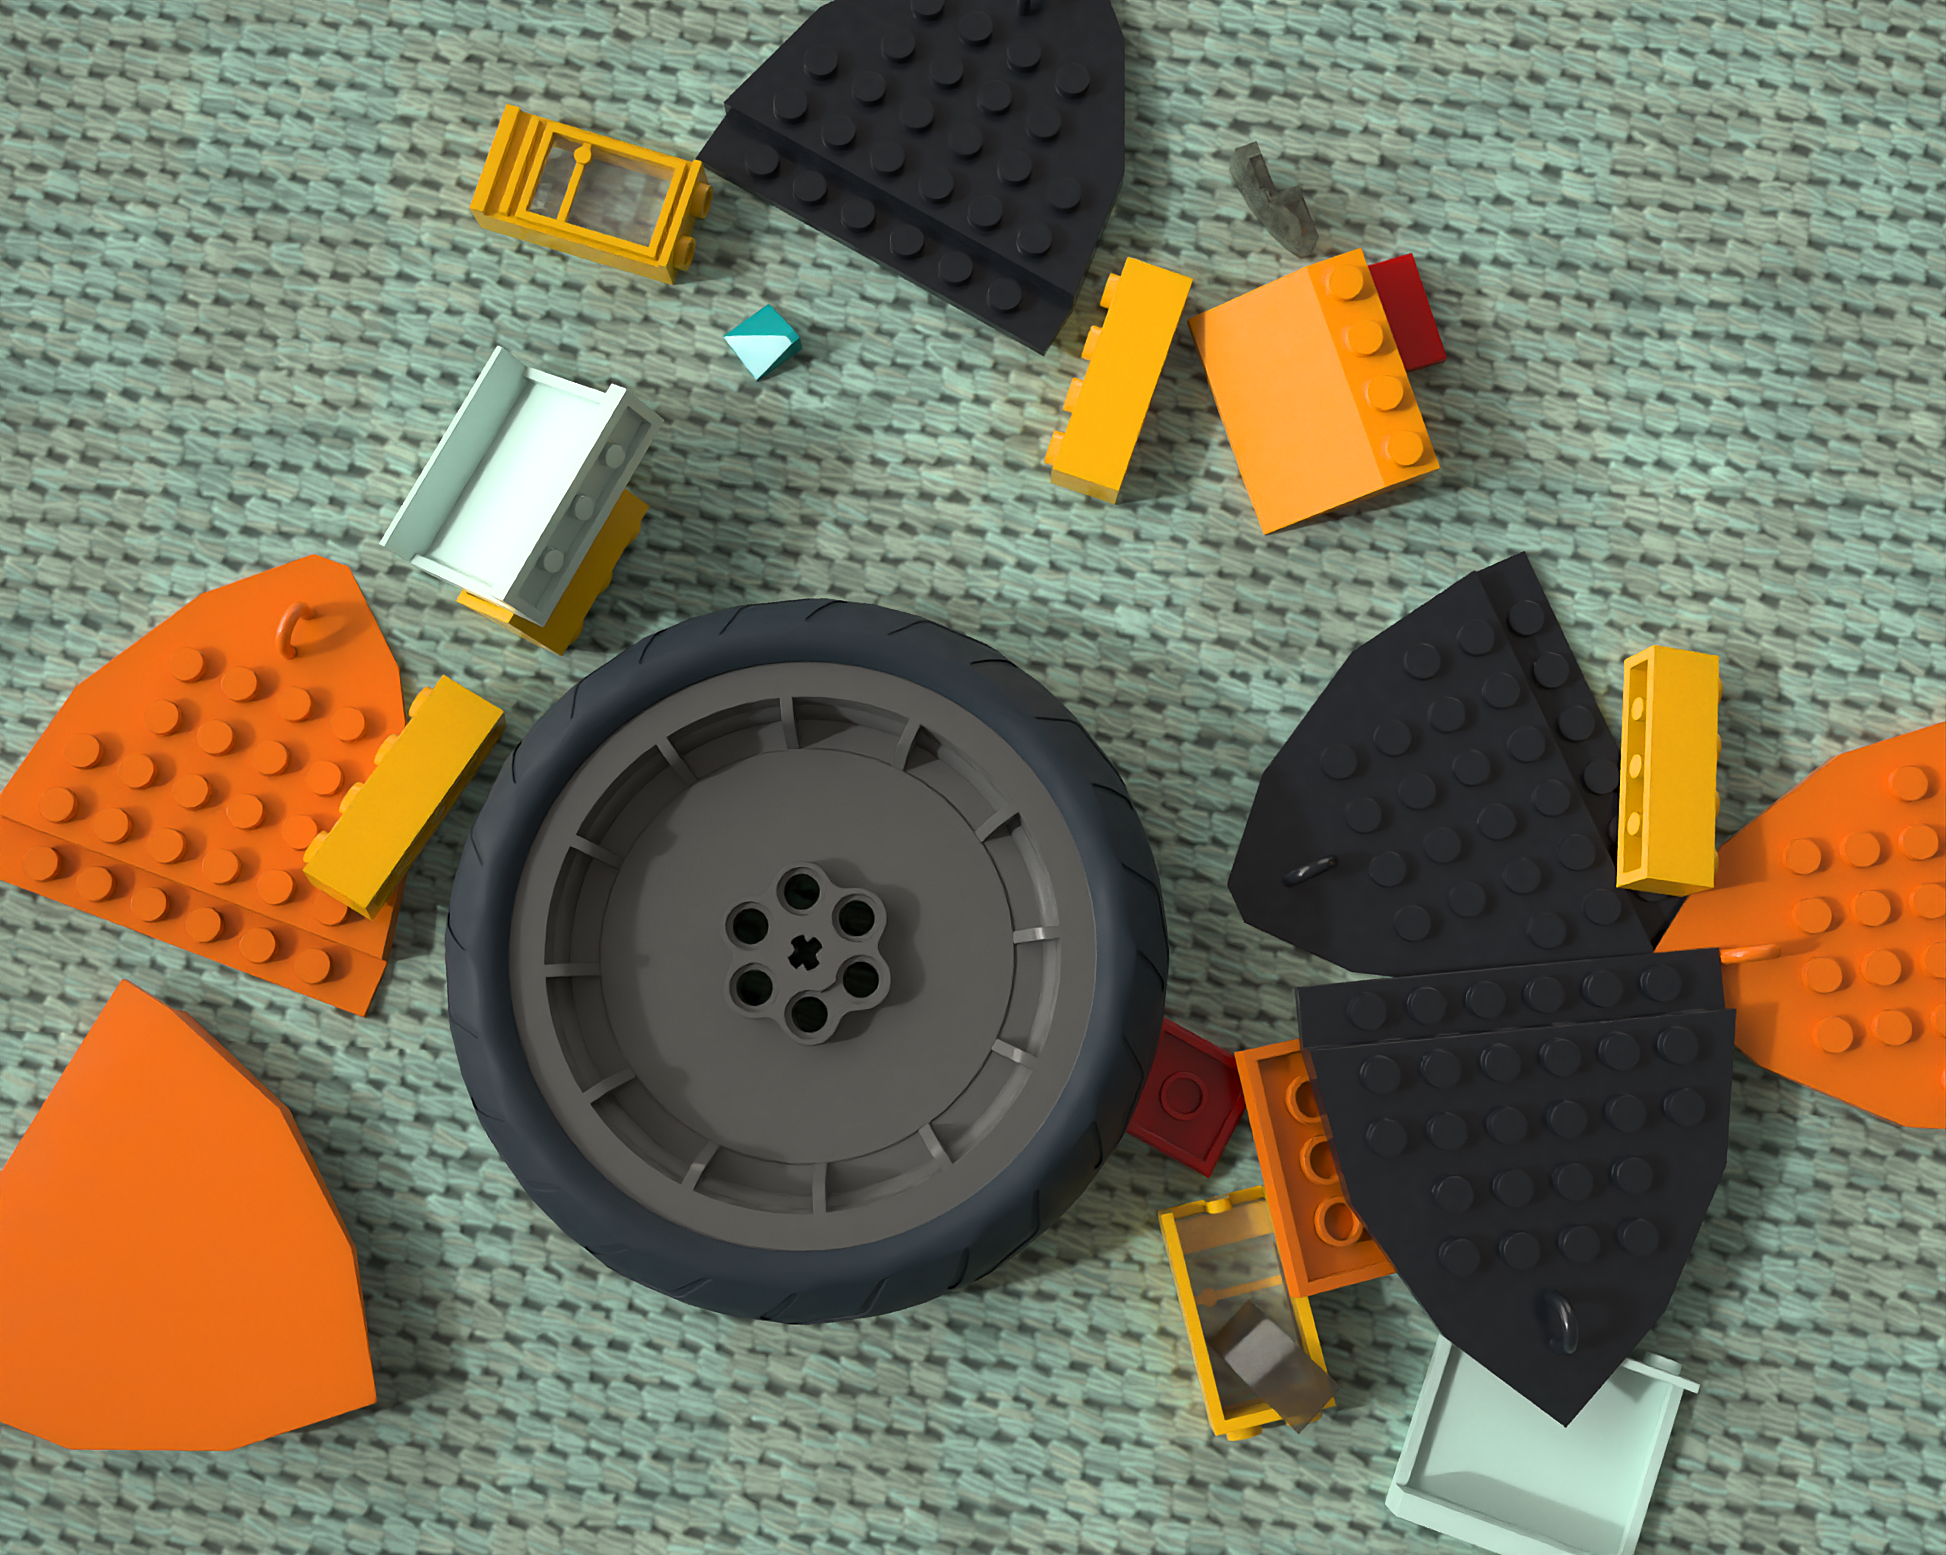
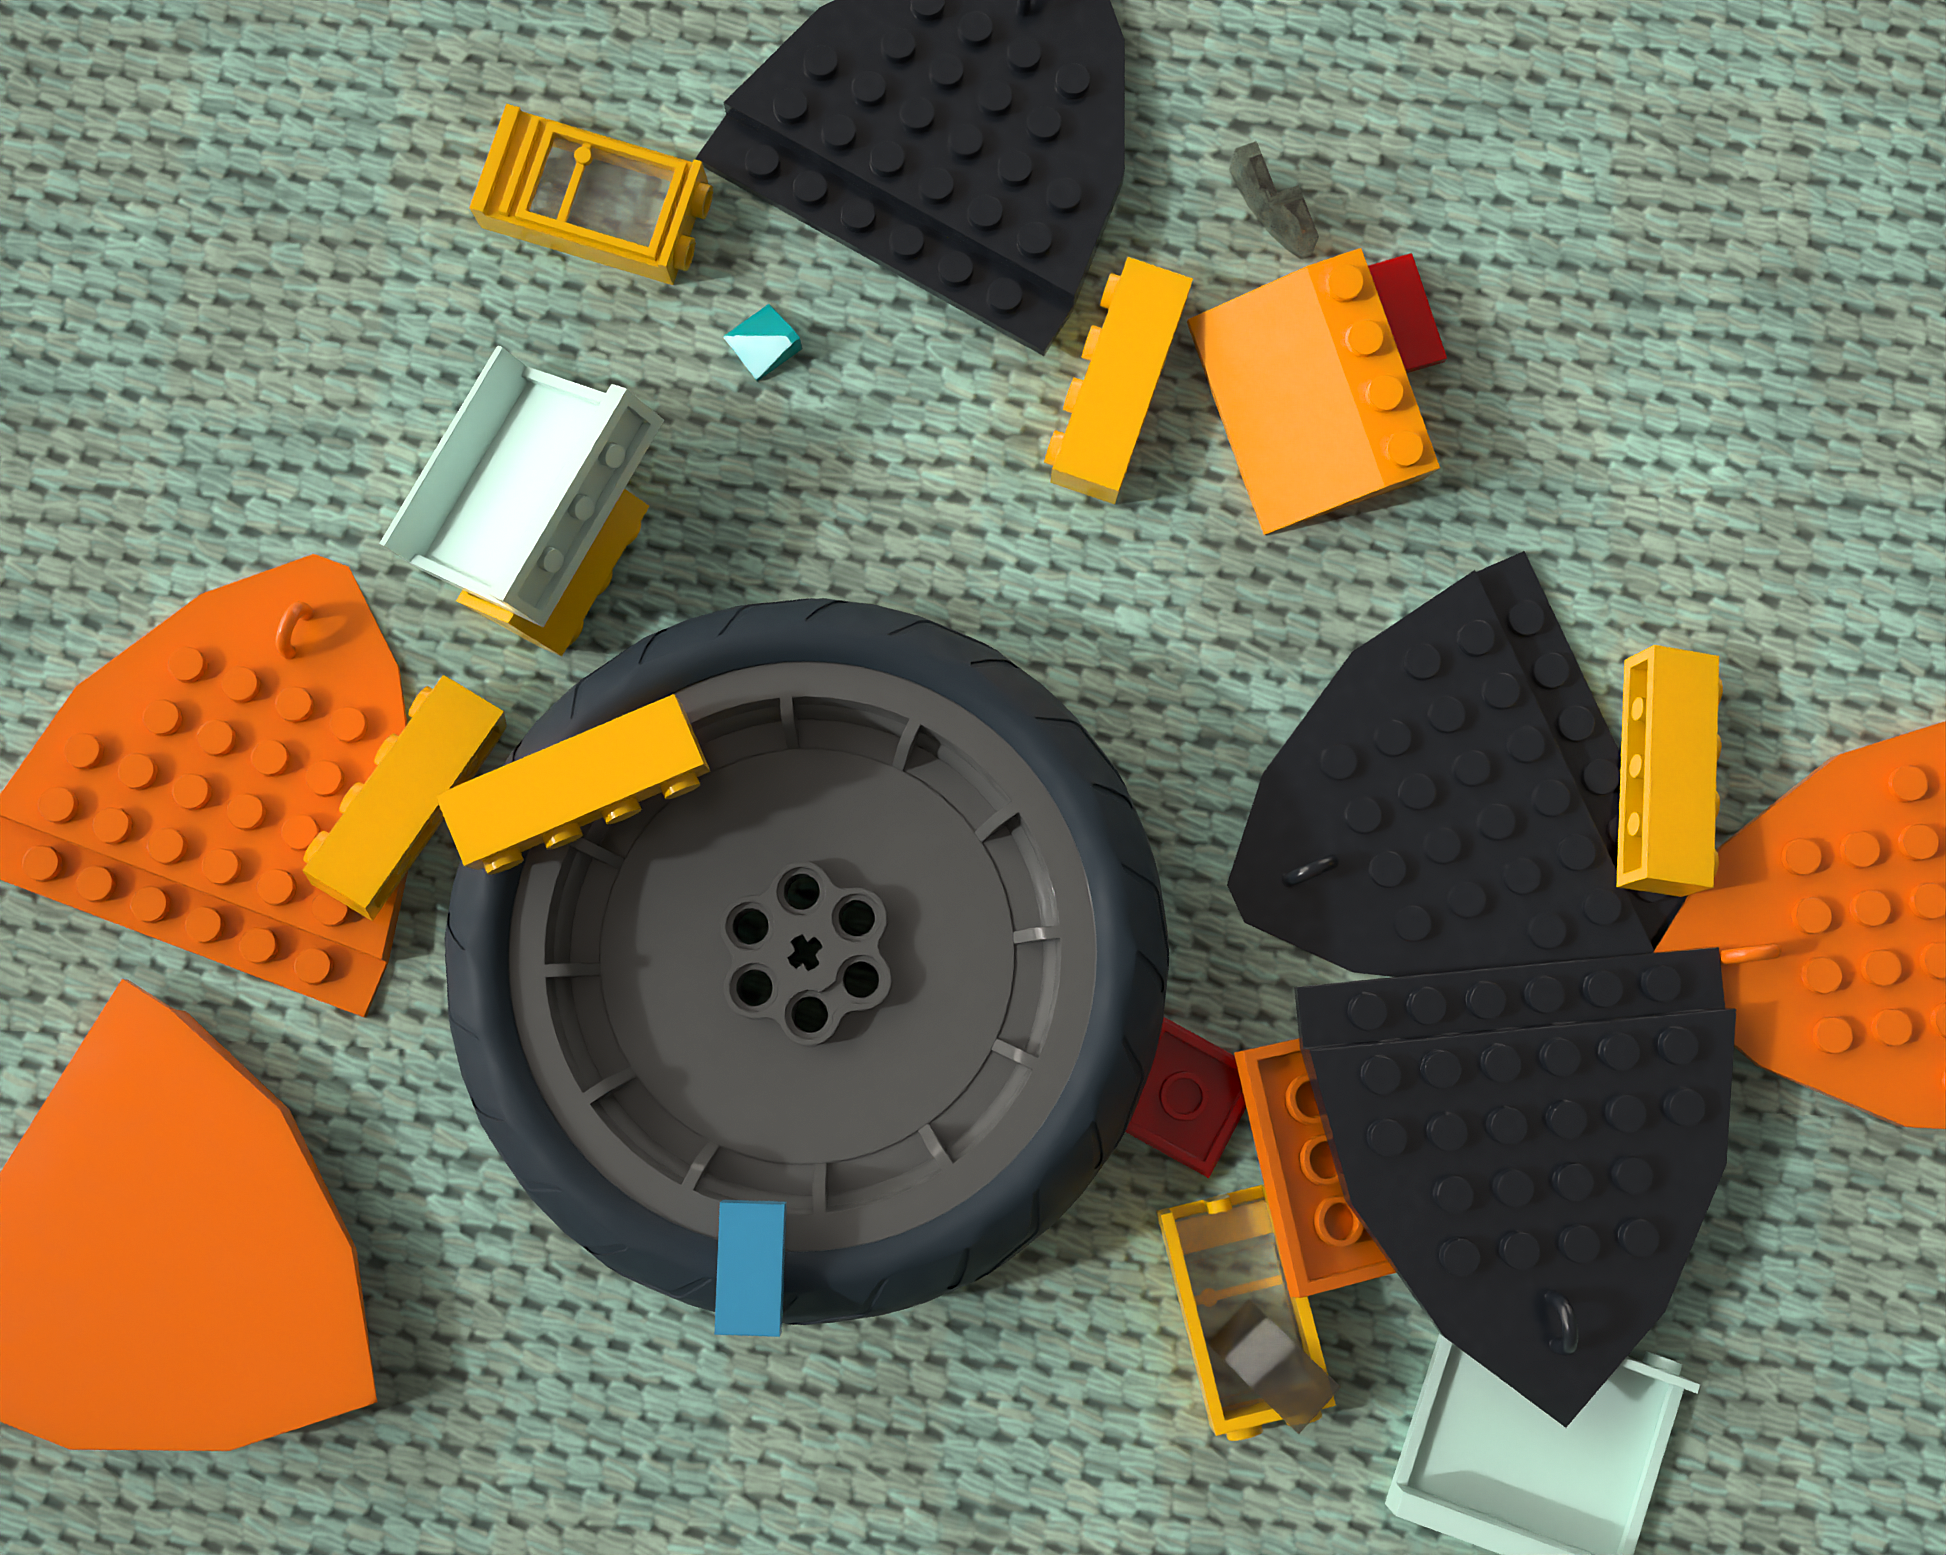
(572, 785): none -> yellow brick
(750, 1268): none -> dark azure tile

